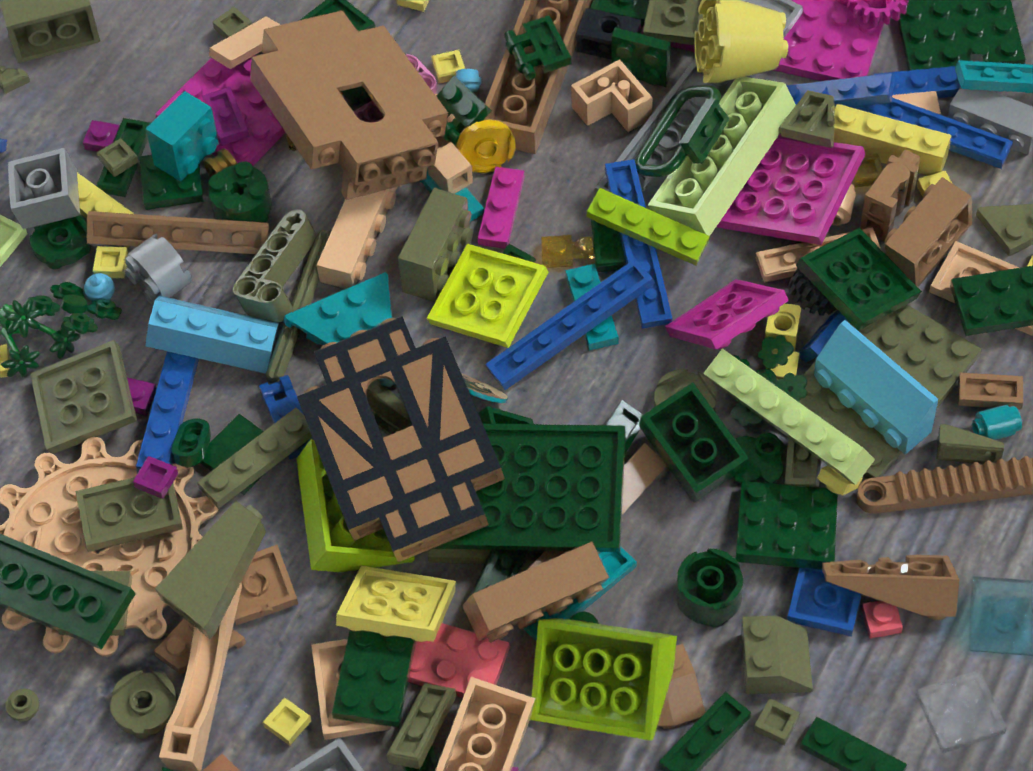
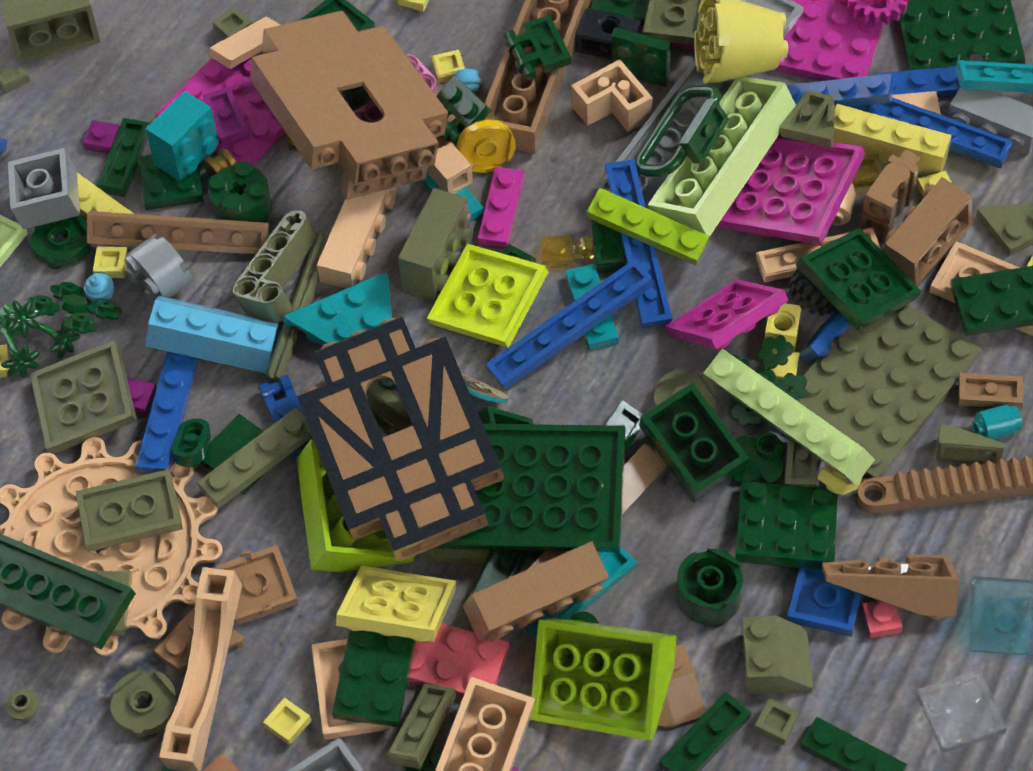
(117, 157): olive tile -> none
(155, 477): magenta plate -> none
(213, 569): olive slope -> none
(876, 388): medium azure slope -> none

